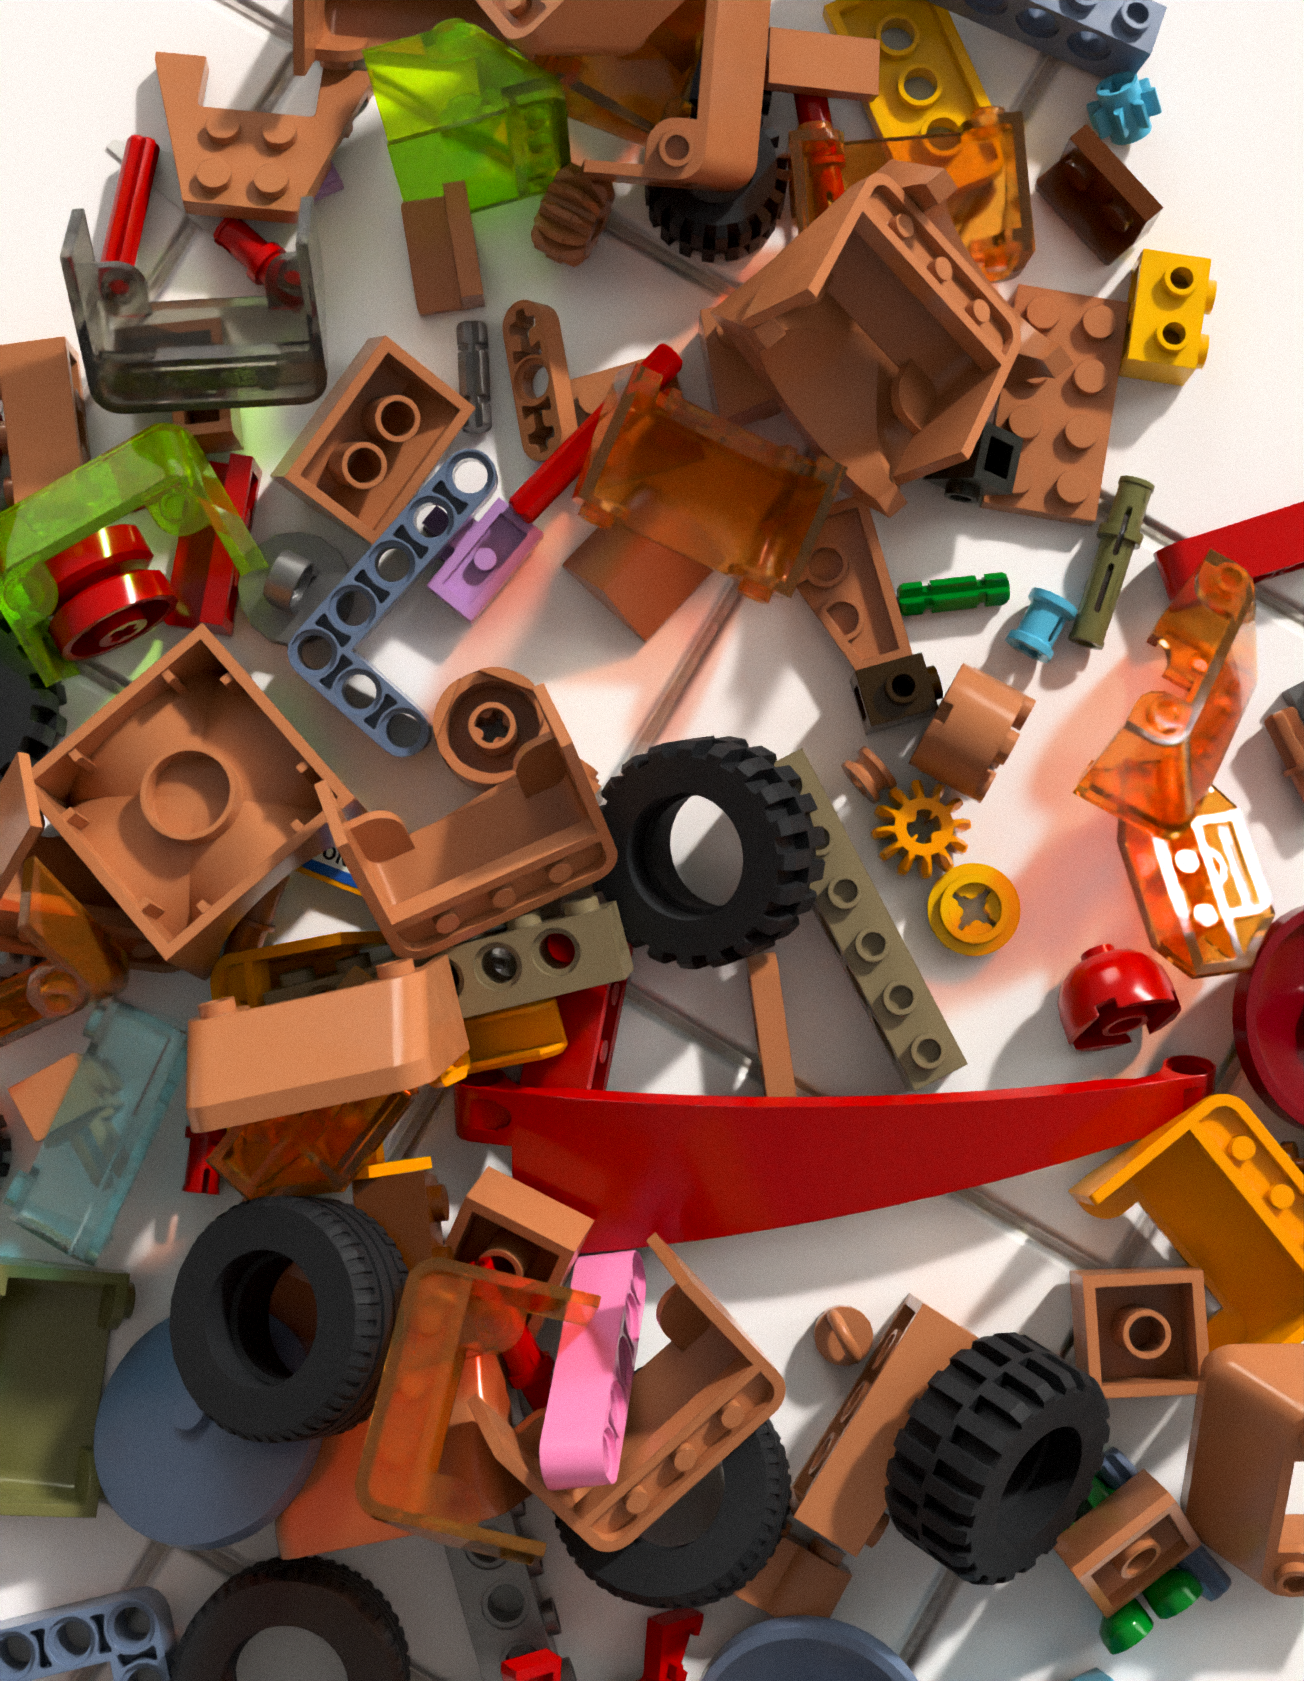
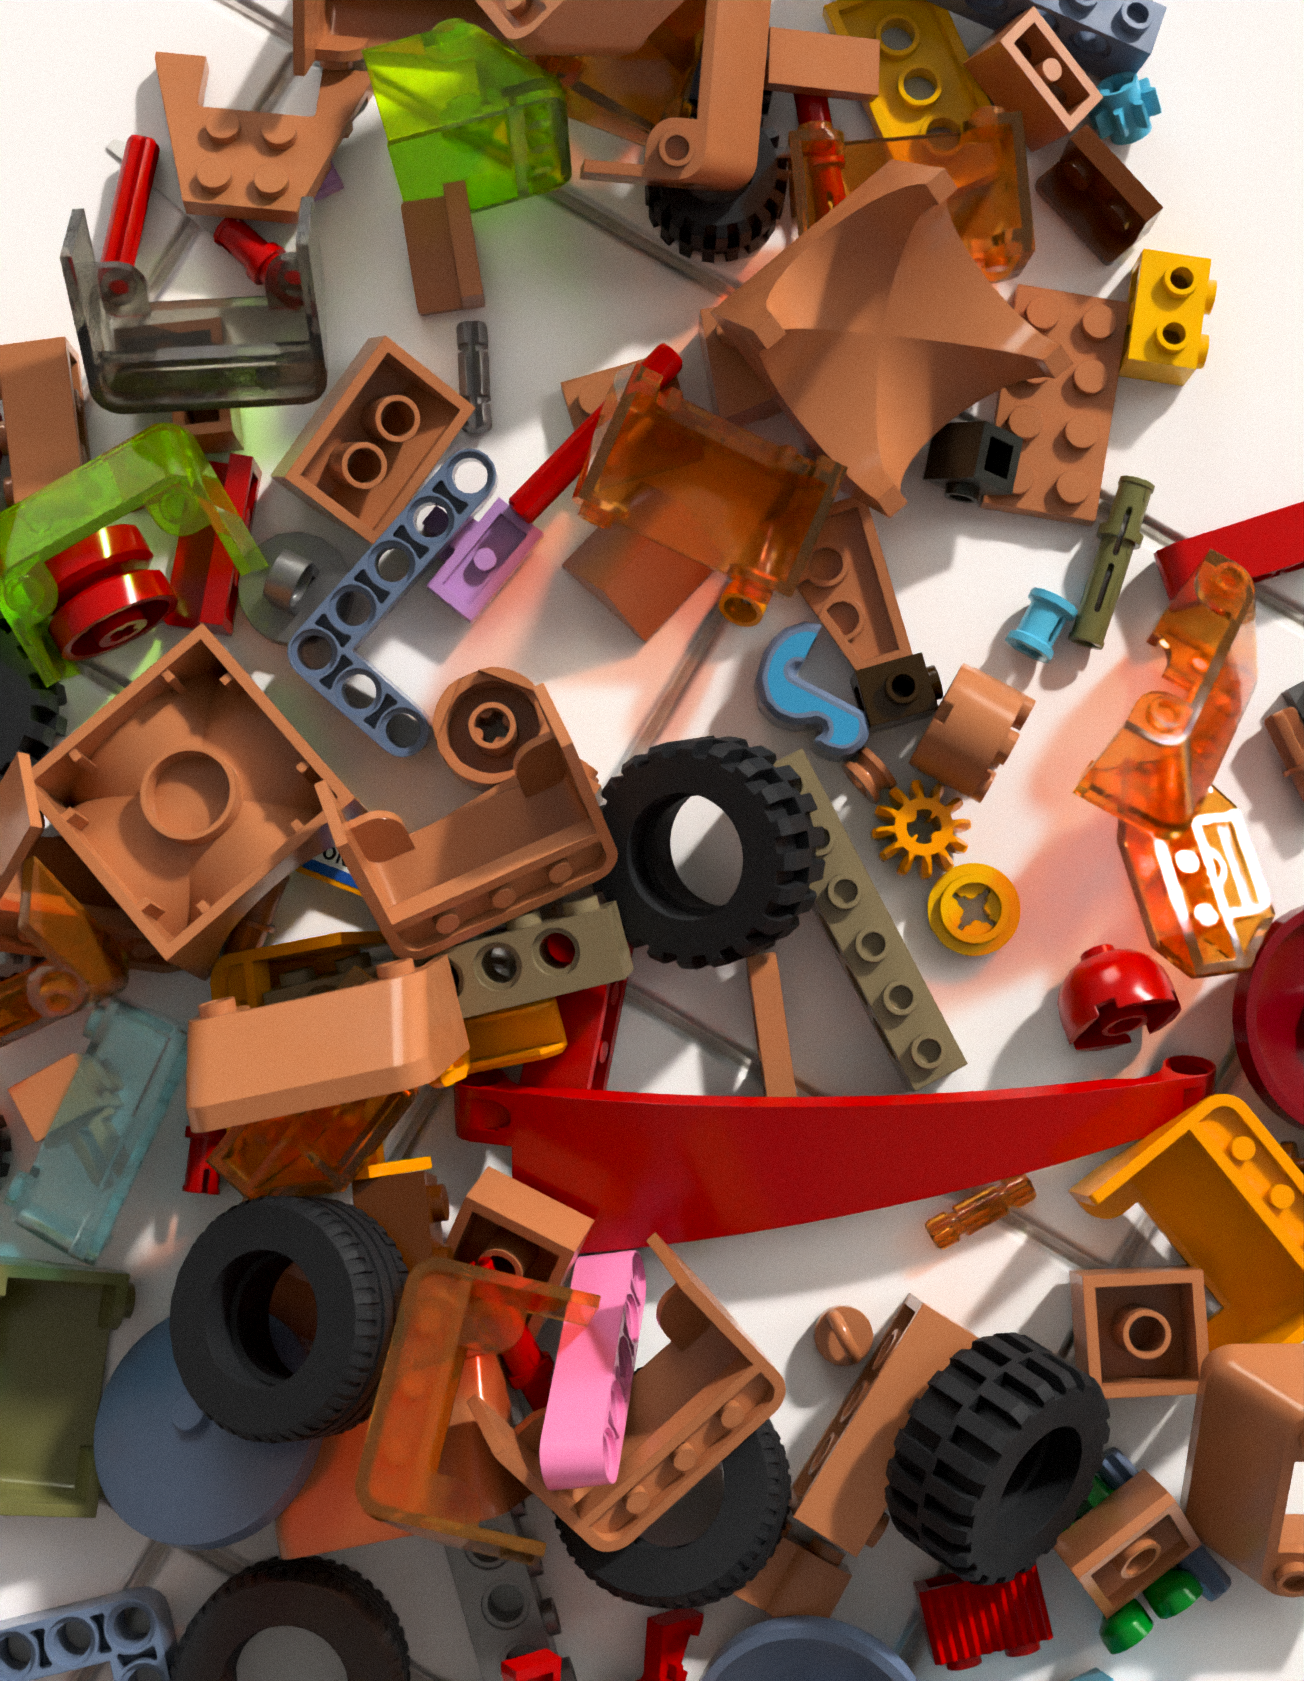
(524, 363): nougat beam -> none
(572, 216): nougat gear -> none
(738, 612): none -> light orange hinge
(800, 706): none -> sand blue animal
(915, 304): nougat windscreen -> none
(953, 594): green axle -> none
(976, 1620): none -> red brick
(979, 1210): none -> clear orange axle
(1033, 72): none -> nougat brick

